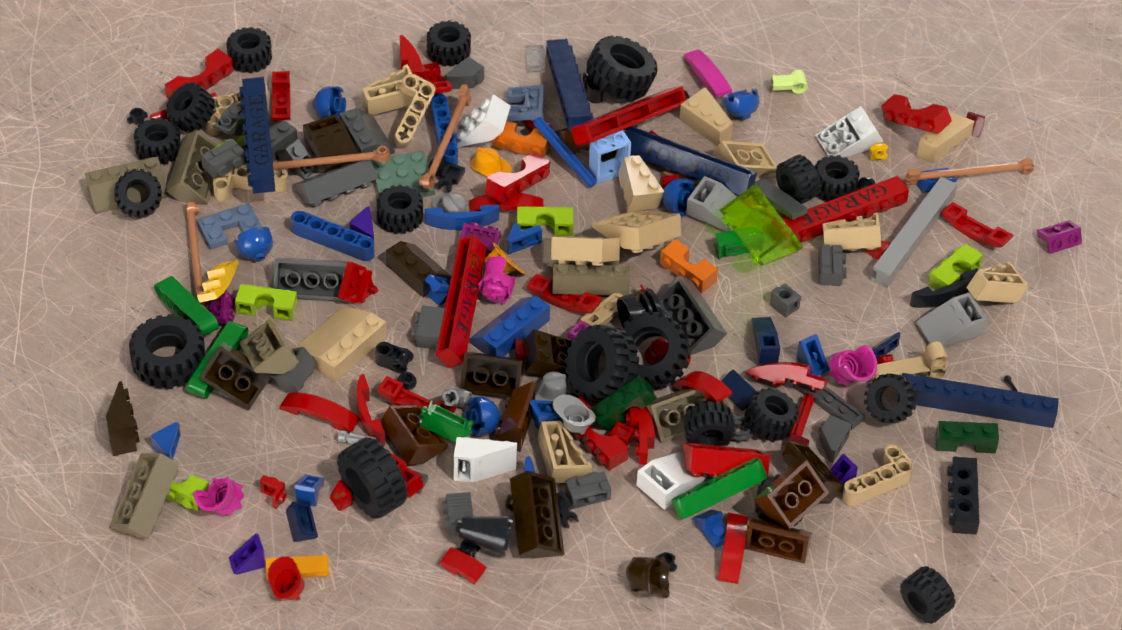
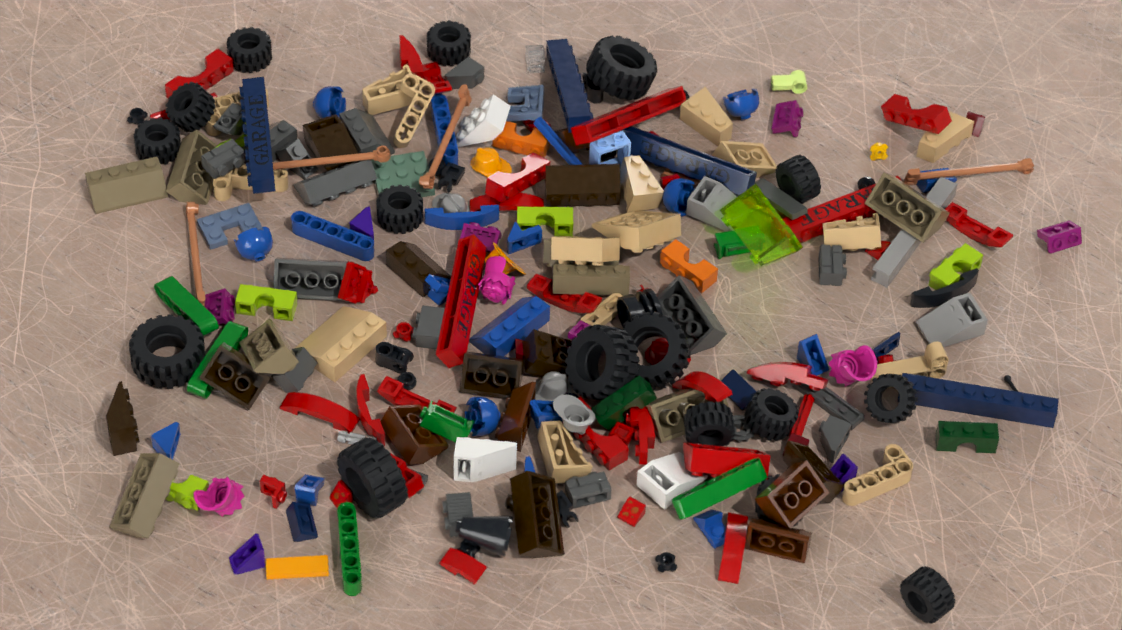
(138, 209): black tyre -> none
(218, 281): yellow slope -> none
(281, 95): red slope -> none
(285, 579): red piece -> none
(349, 539): none -> green beam
(403, 331): none -> red plate
(456, 397): light grey piece -> none
(582, 185): none -> dark brown slope
(632, 511): none -> red slope
(649, 575): dark brown piece -> none
(708, 73): dark pink slope -> none
(766, 340): dark blue slope -> none
(785, 300): dark grey brick -> none
(787, 117): none -> magenta bracket
(837, 177): black tyre -> none
(849, 135): white slope -> none
(906, 207): none -> dark tan slope
(964, 495): black brick -> none
(998, 284): tan wedge -> none

